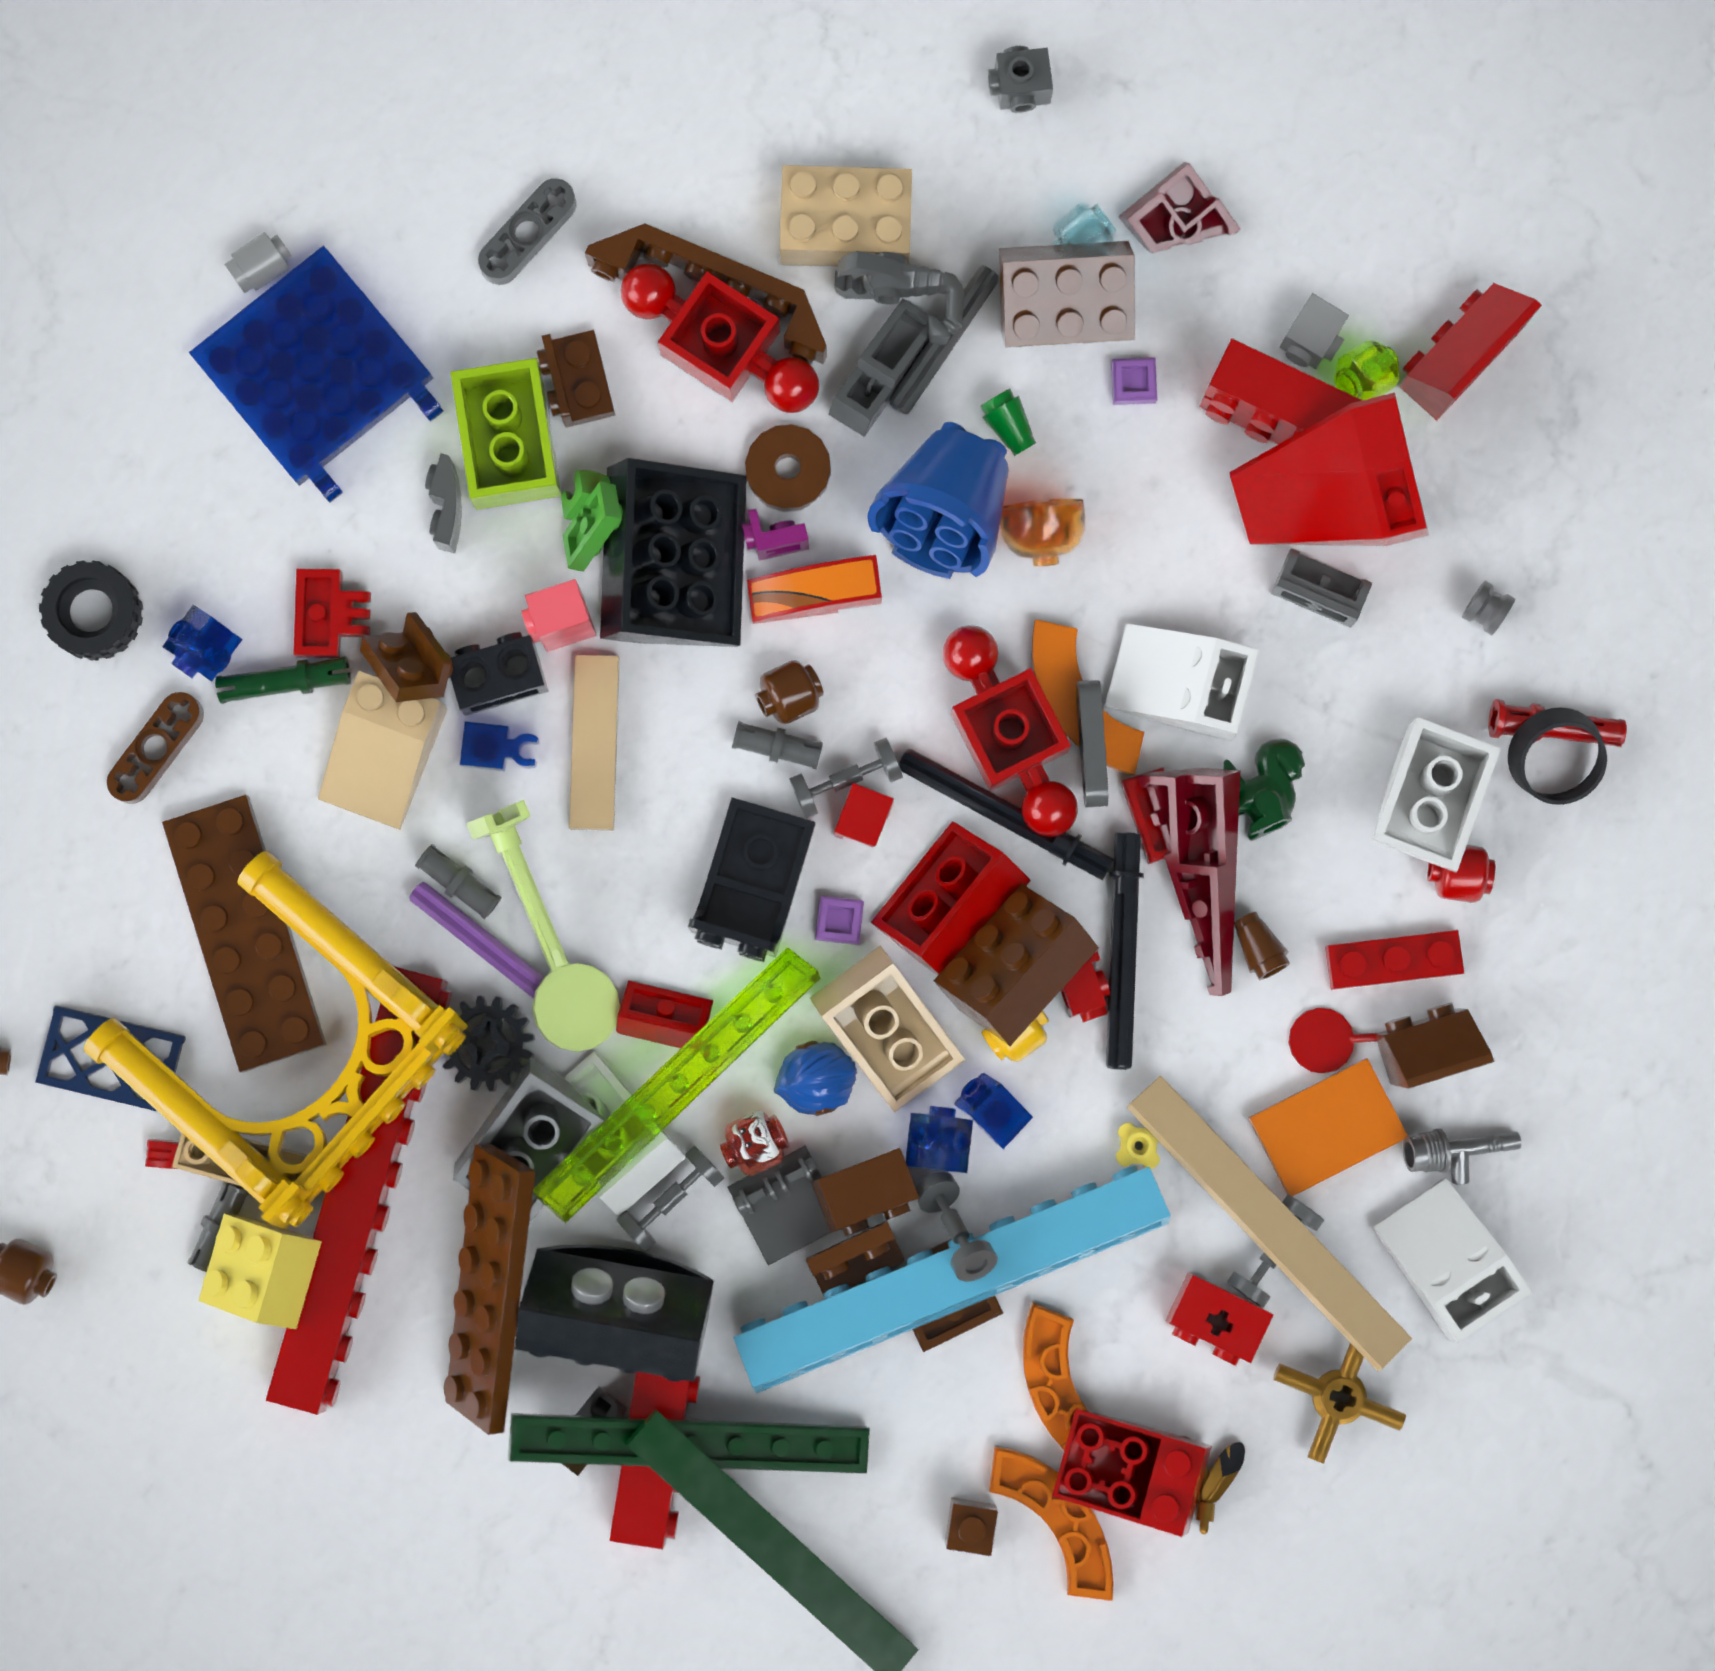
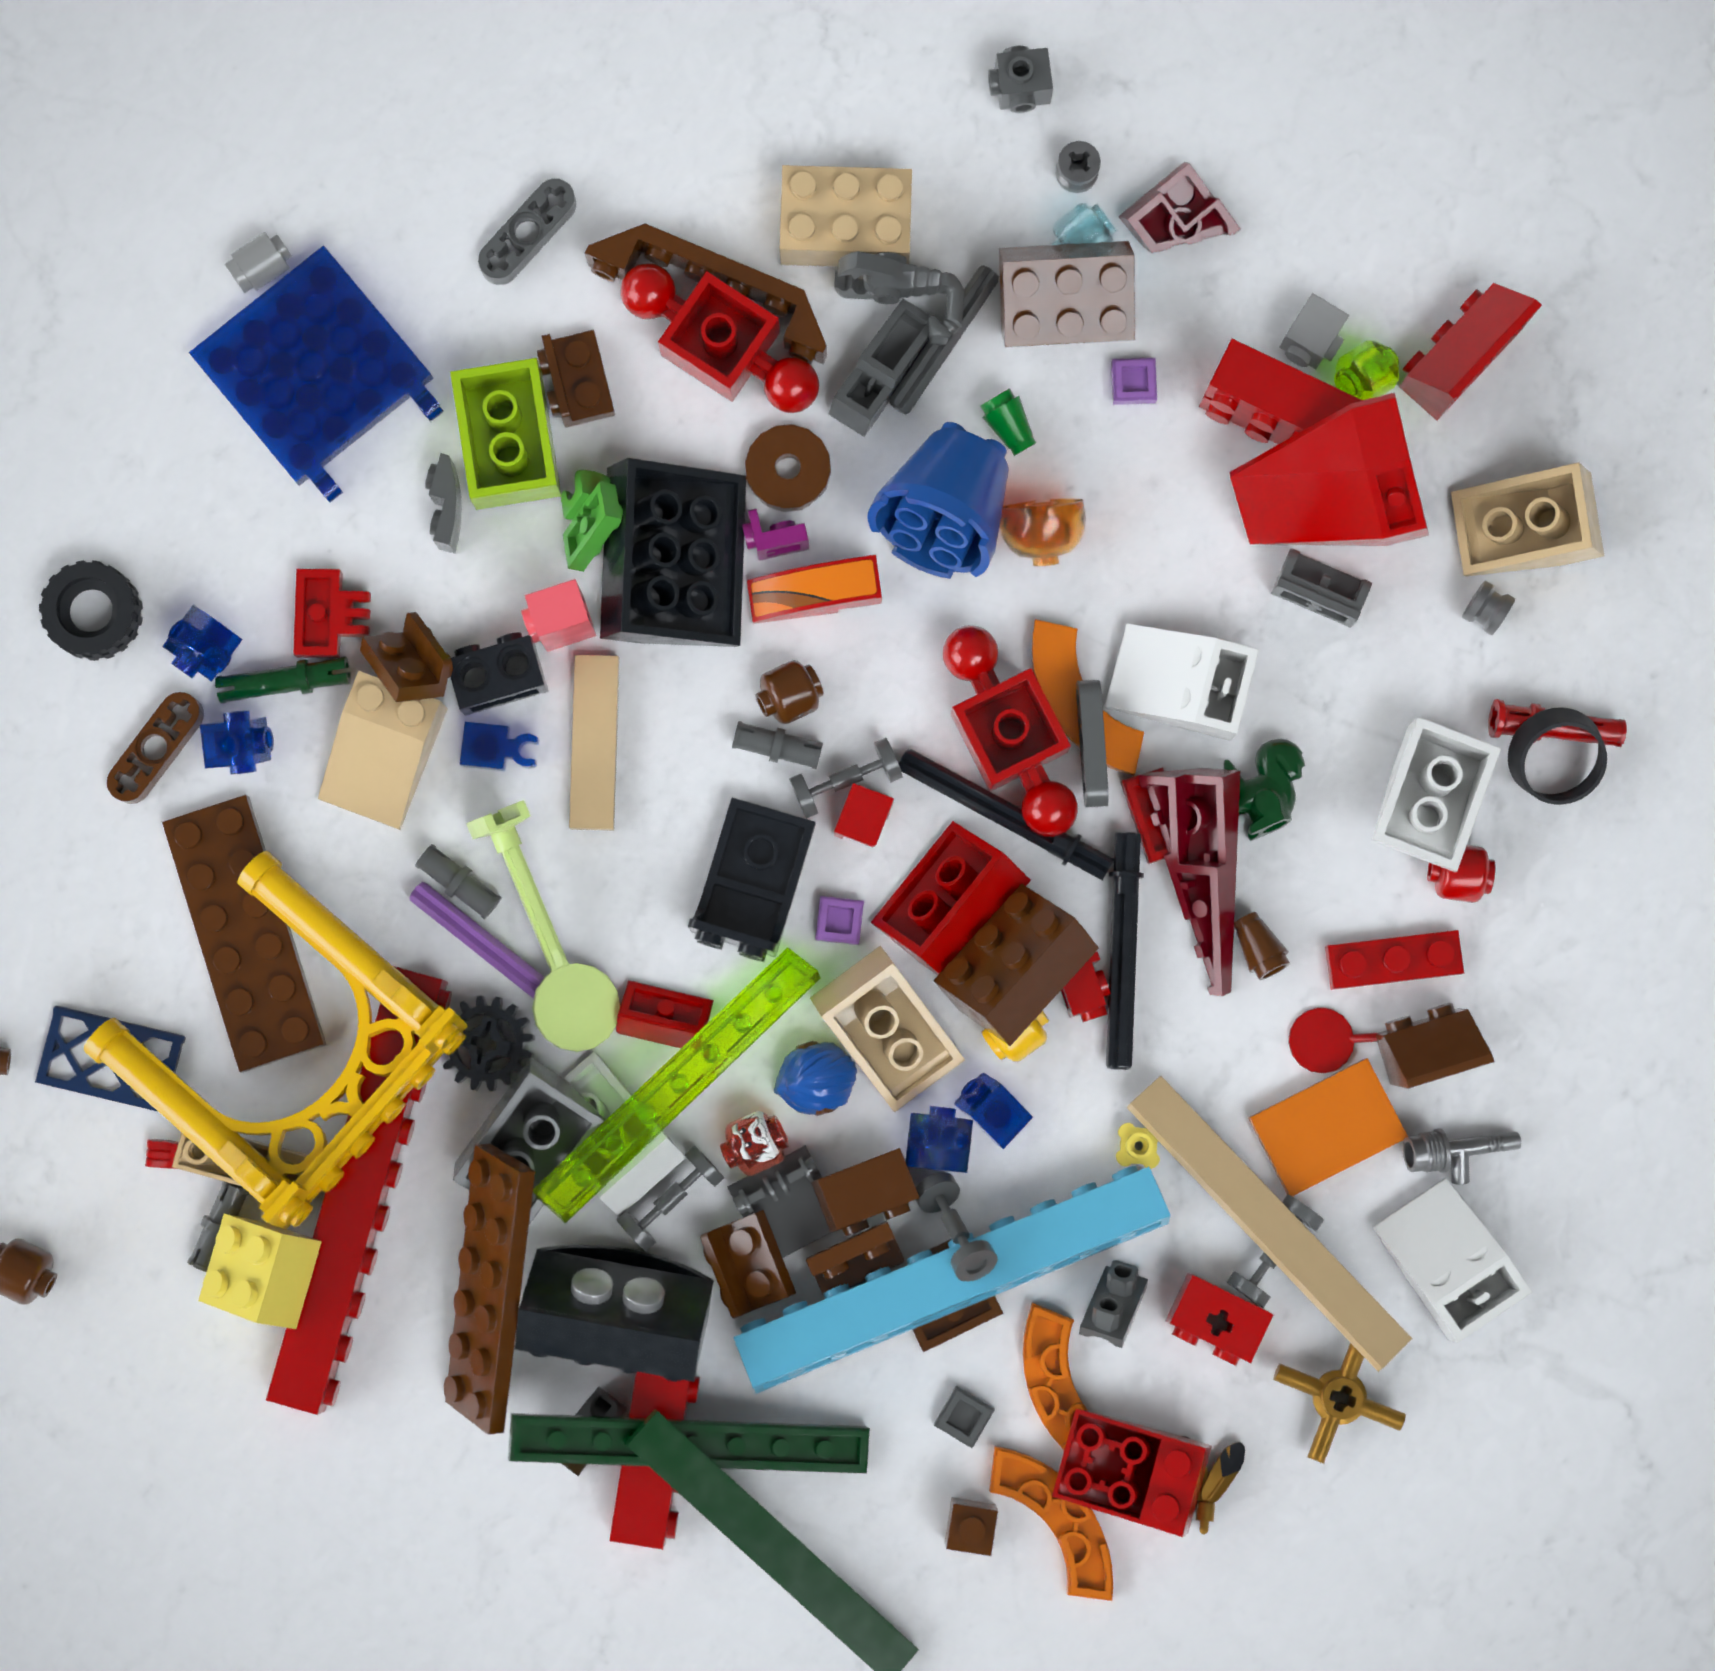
(237, 742): none -> clear blue brick
(747, 1264): none -> reddish brown bracket
(964, 1417): none -> dark grey tile
(1078, 176): none -> flat silver wheel
(1114, 1303): none -> dark grey hips
(1528, 522): none -> tan slope

